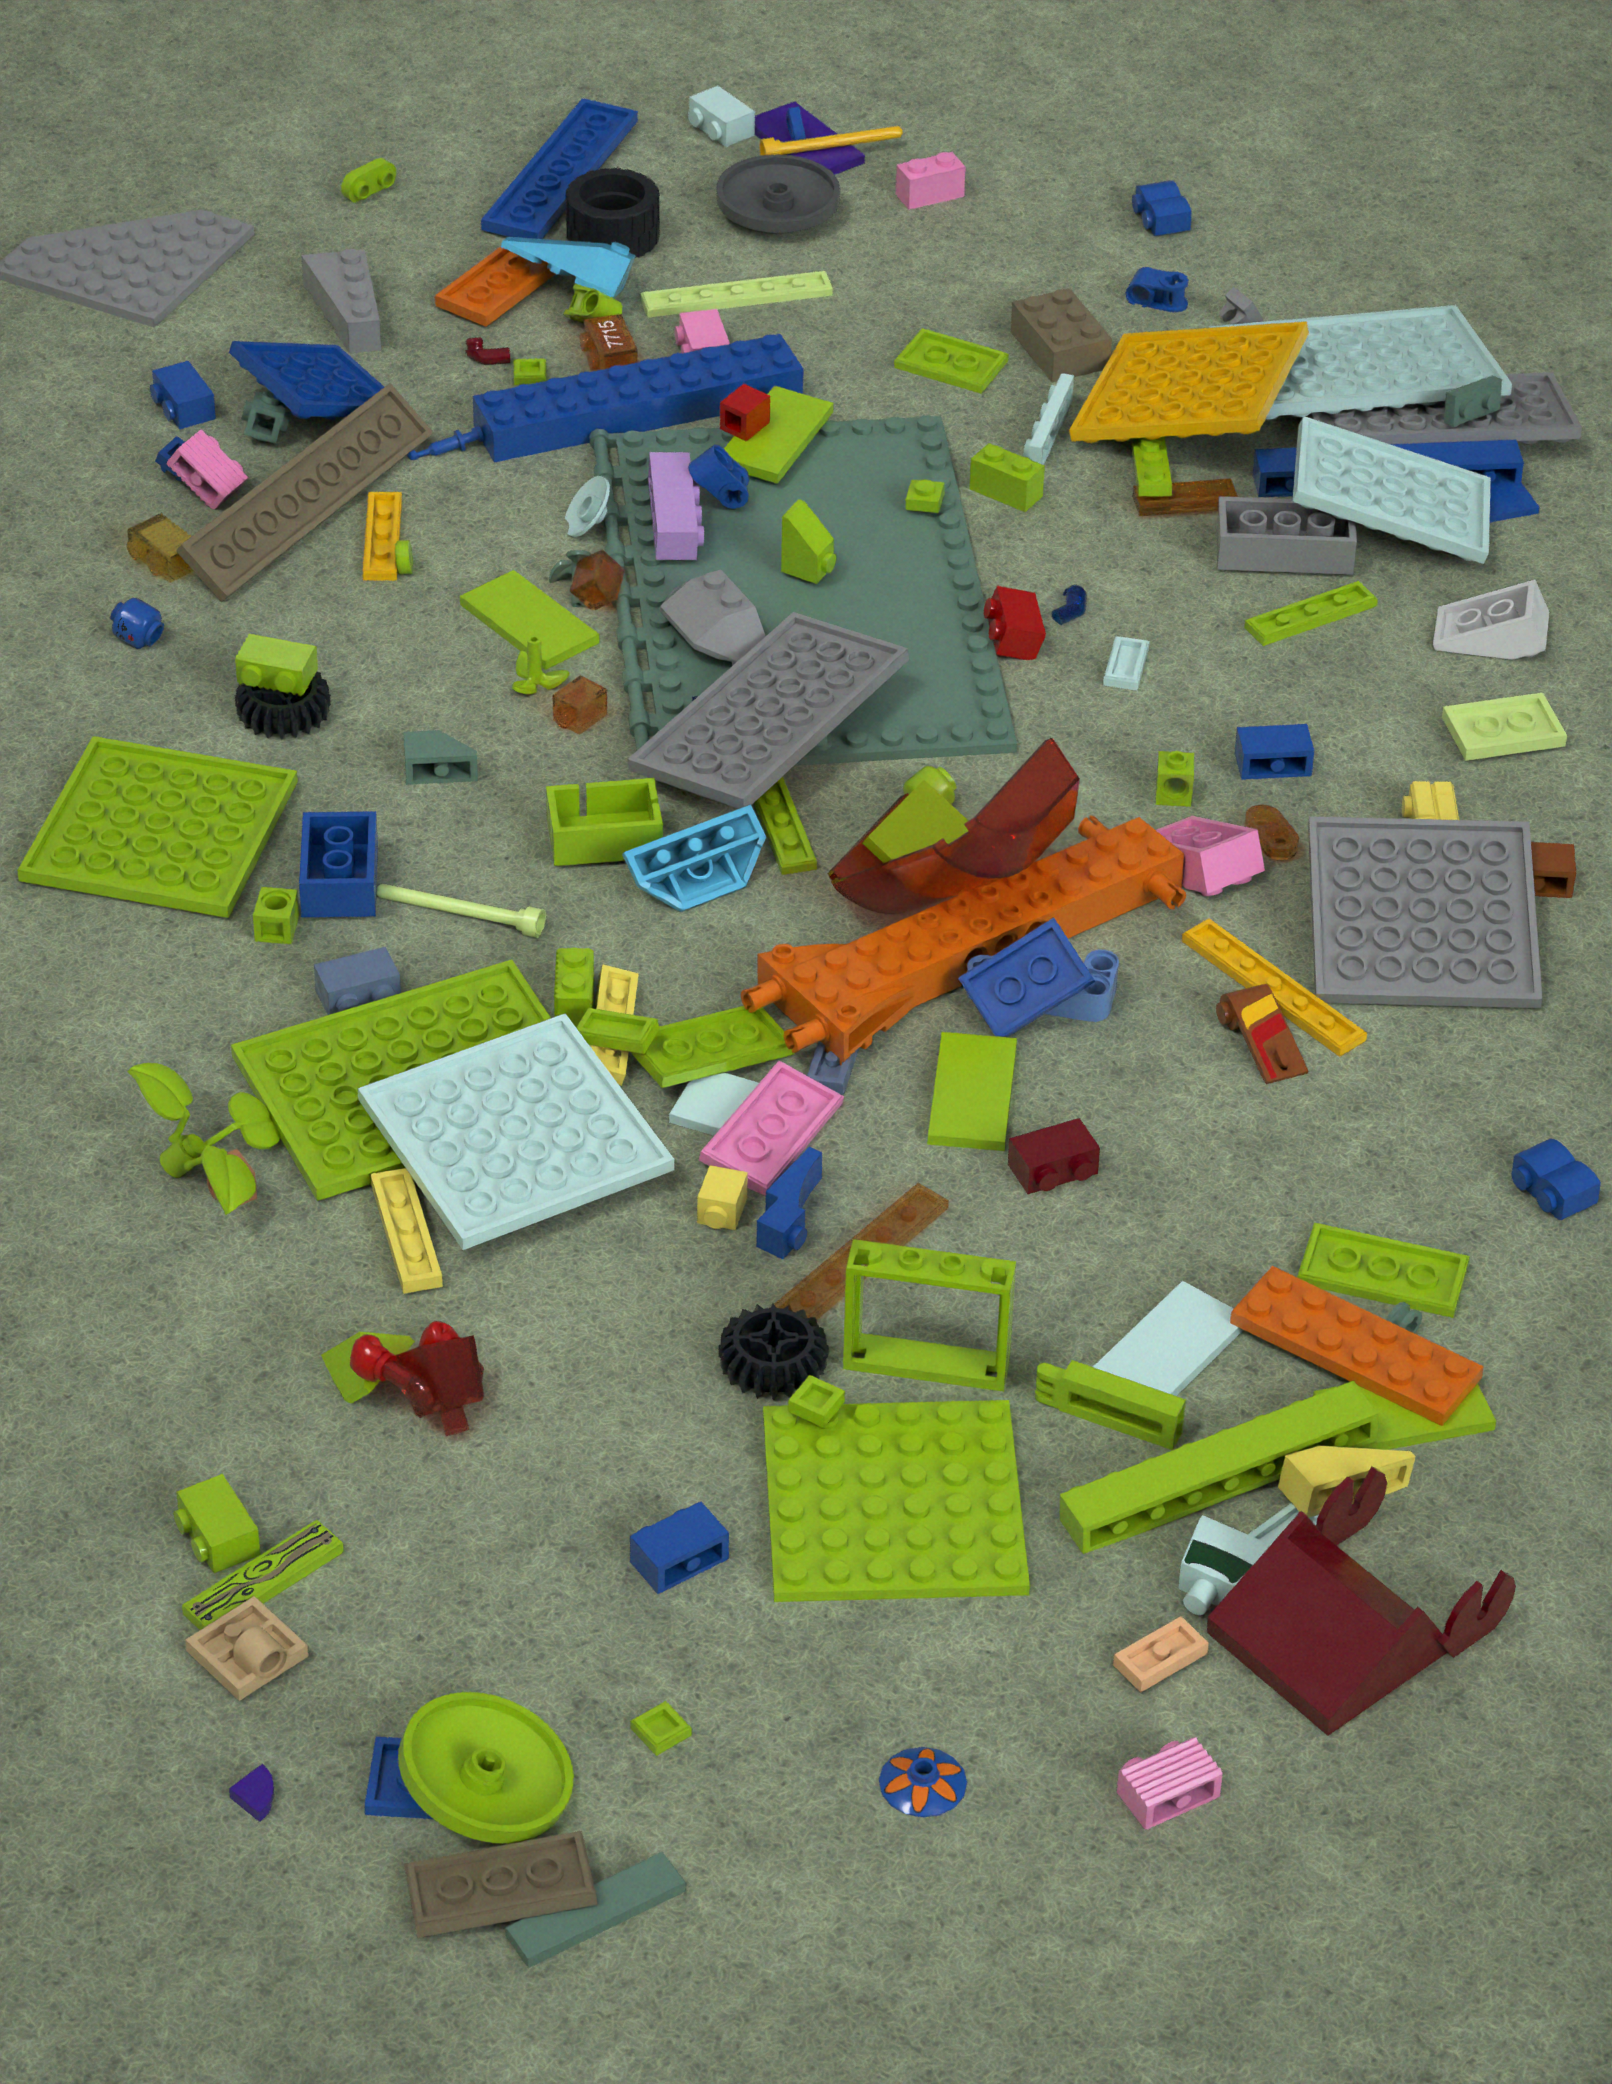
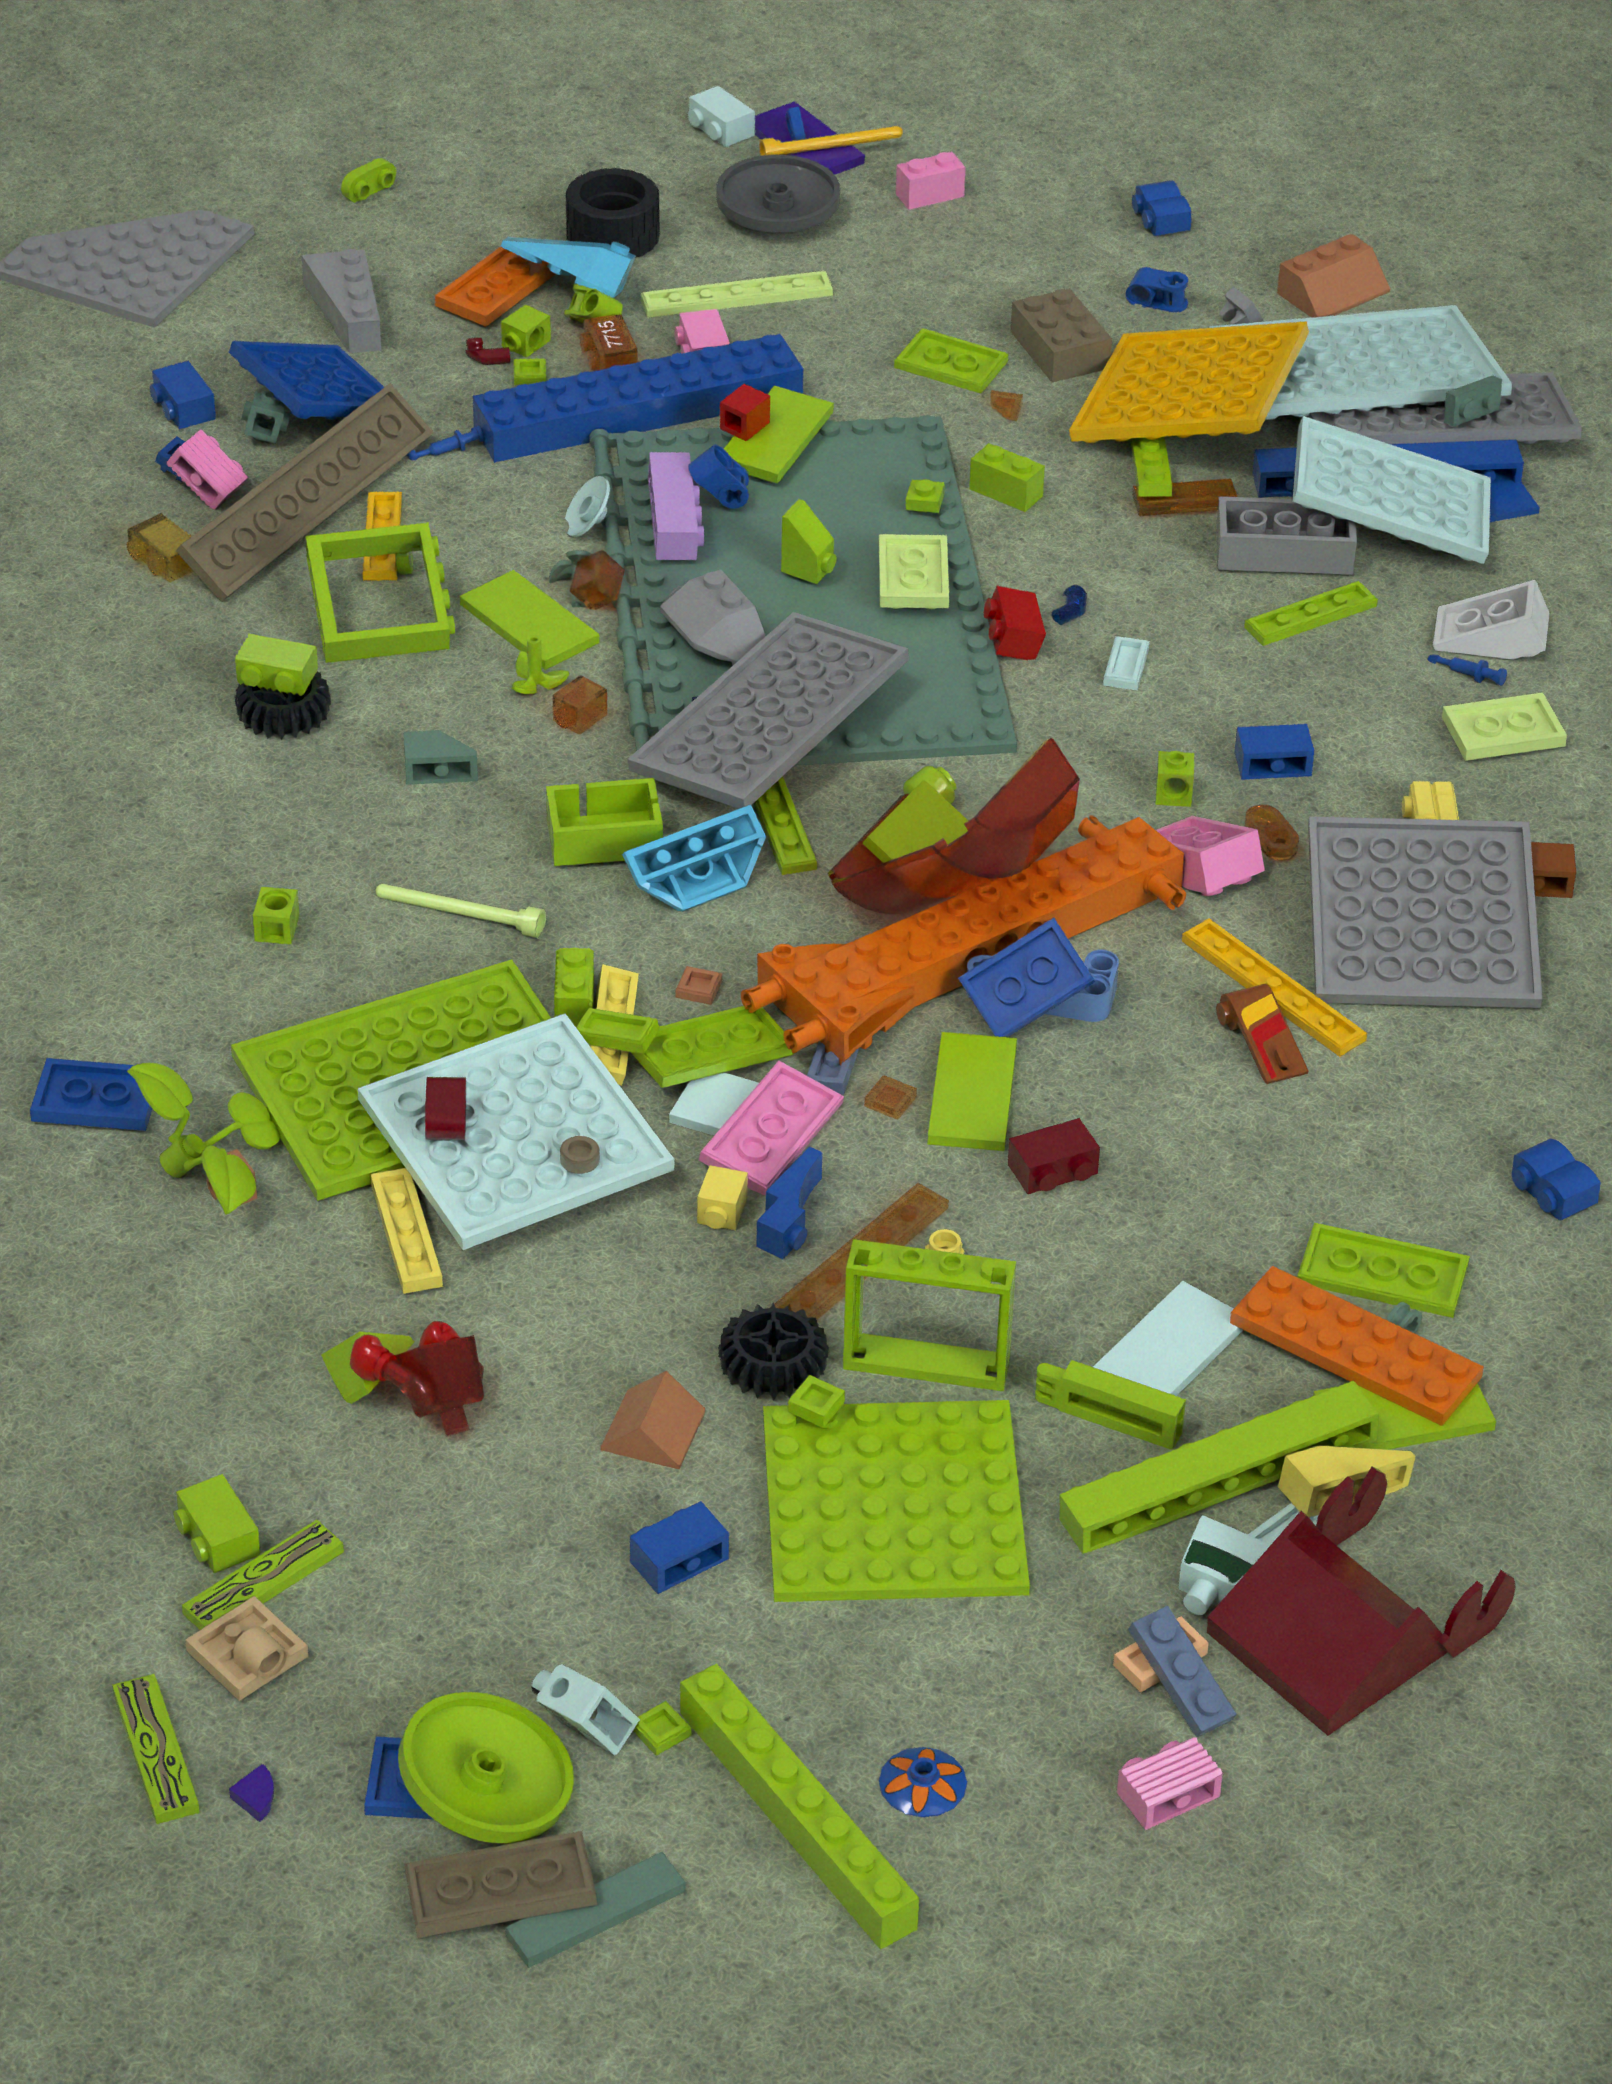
(89, 1096): none -> blue plate
(136, 623): blue head -> none
(155, 1749): none -> lime tile
(159, 826): lime plate -> none
(338, 864): blue brick -> none
(356, 980): sand blue brick -> none
(384, 640): none -> lime window
(445, 1108): none -> dark red beam
(526, 330): none -> lime brick
(573, 1700): none -> light aqua torso
(575, 147): blue plate -> none
(579, 1154): none -> dark tan tile
(655, 1422): none -> nougat slope
(698, 985): none -> nougat tile
(799, 1806): none -> lime brick
(890, 1097): none -> clear orange tile
(913, 571): none -> yellowish green plate
(945, 1241): none -> light yellow plate
(1007, 403): none -> clear orange tile
(1051, 419): light aqua plate -> none
(1182, 1671): none -> sand blue plate
(1332, 277): none -> nougat slope
(1477, 670): none -> blue piece

